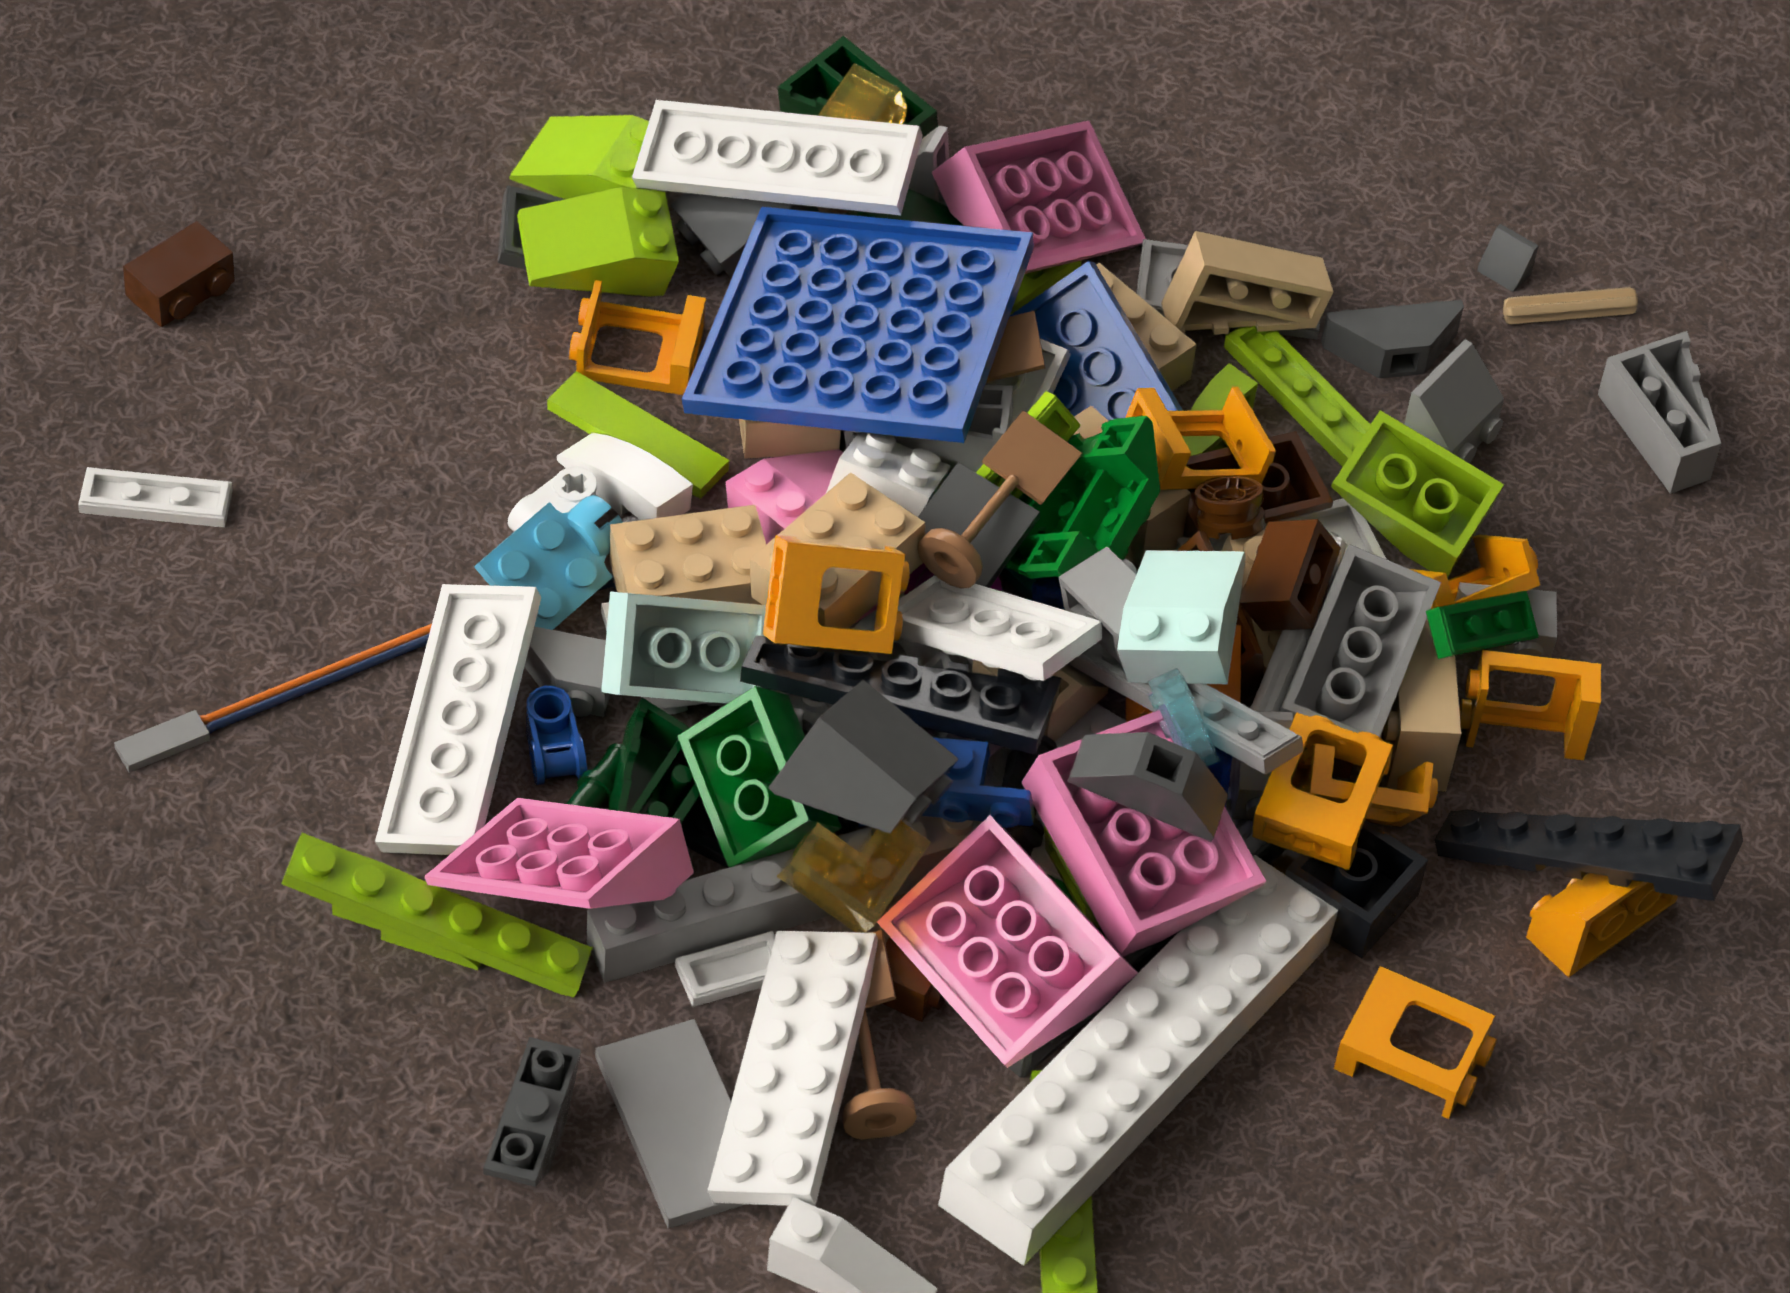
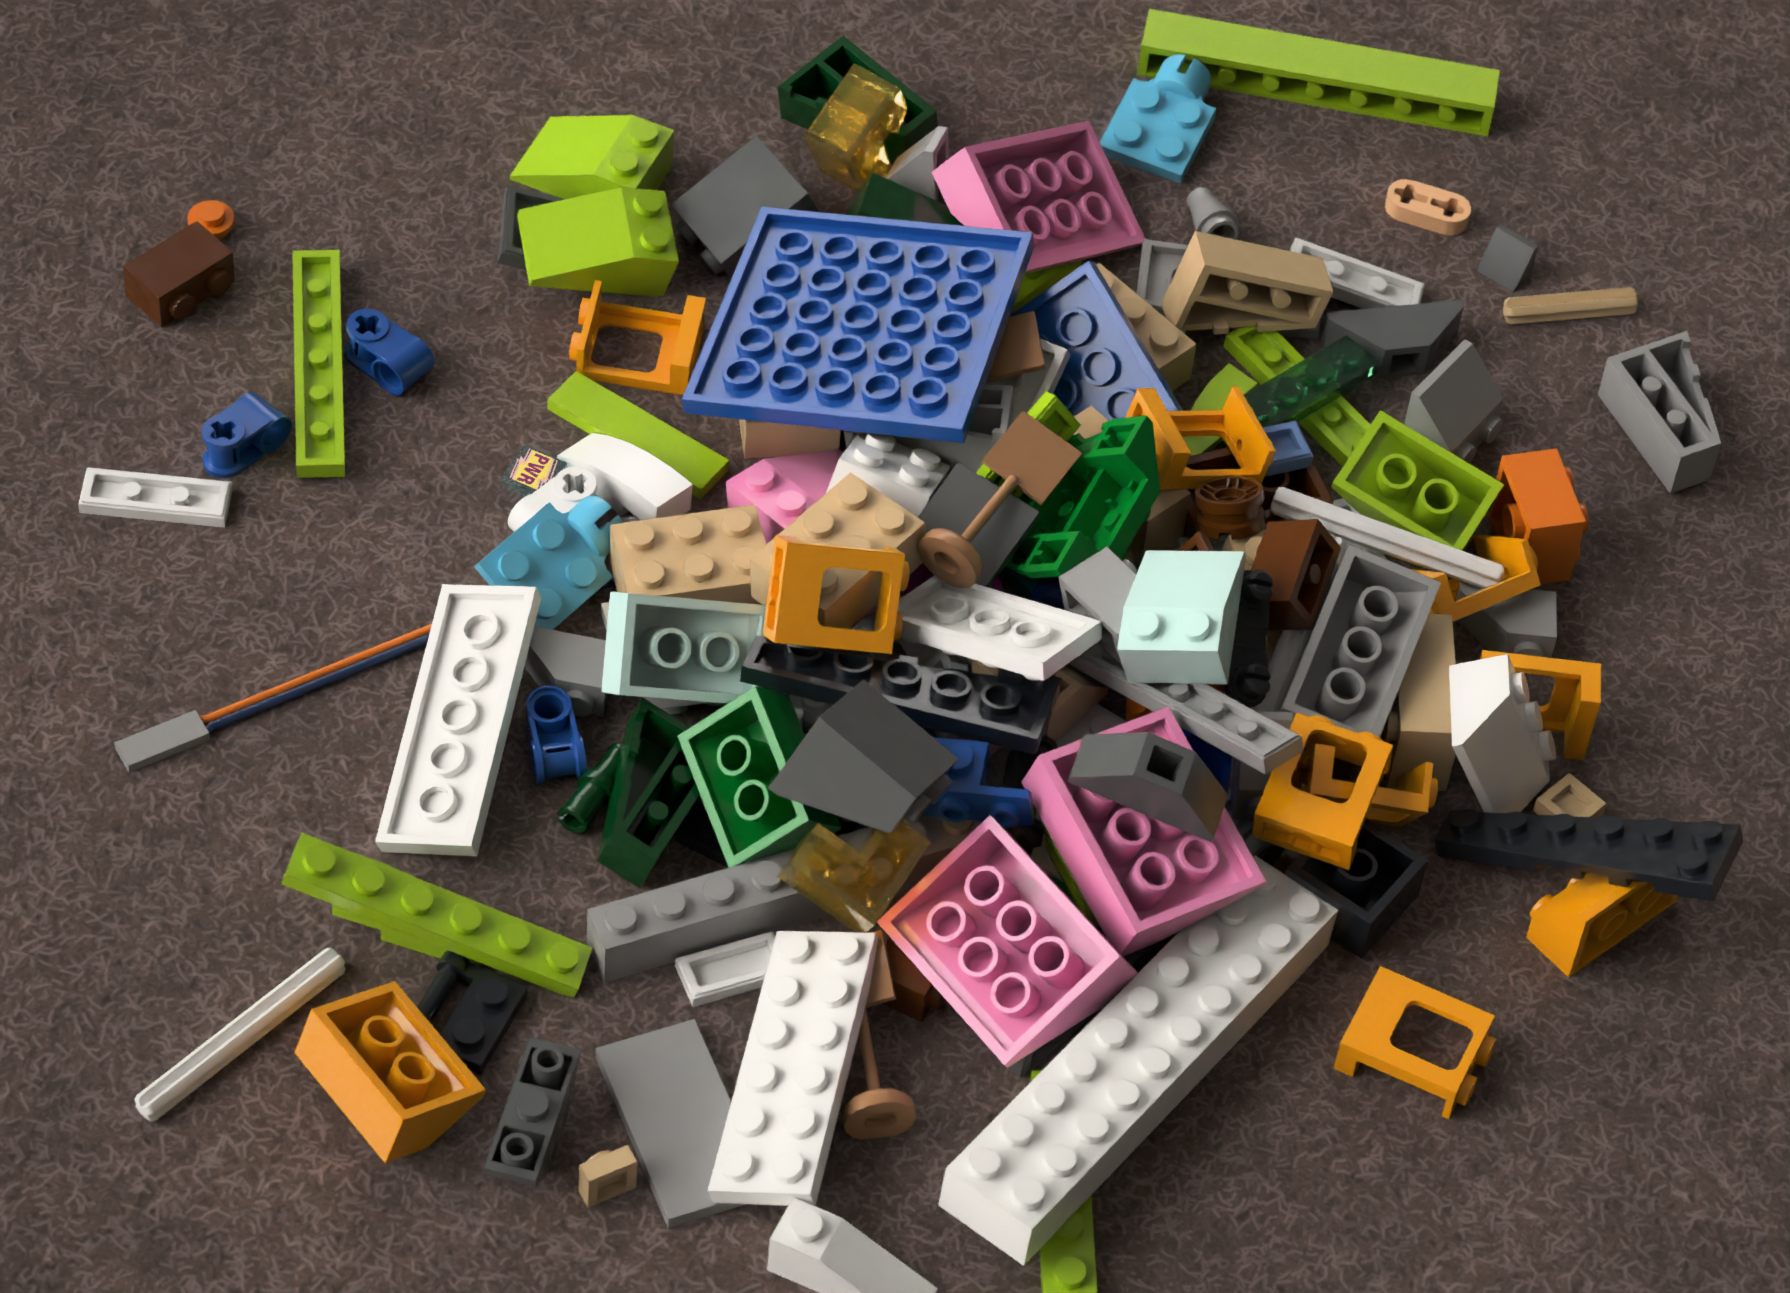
(214, 216): none -> orange plate
(239, 1034): none -> white axle
(242, 435): none -> blue piece
(318, 364): none -> lime plate
(386, 351): none -> blue piece
(387, 1070): none -> light orange slope
(482, 1012): none -> black plate
(530, 471): none -> tile
(570, 856): bright pink slope -> none
(607, 1175): none -> tan plate
(778, 157): white plate -> none
(1162, 120): none -> medium azure plate
(1181, 715): clear light blue piece -> none
(1211, 215): none -> light grey cone
(1249, 659): none -> black piece
(1290, 447): none -> medium blue tile
(1312, 383): none -> clear green plate
(1325, 72): none -> lime brick
(1362, 282): none -> white tile
(1388, 539): none -> white axle
(1428, 207): none -> light nougat beam
(1482, 624): green tile -> none
(1498, 734): none -> white slope
(1543, 508): none -> orange brick
(1570, 798): none -> tan plate

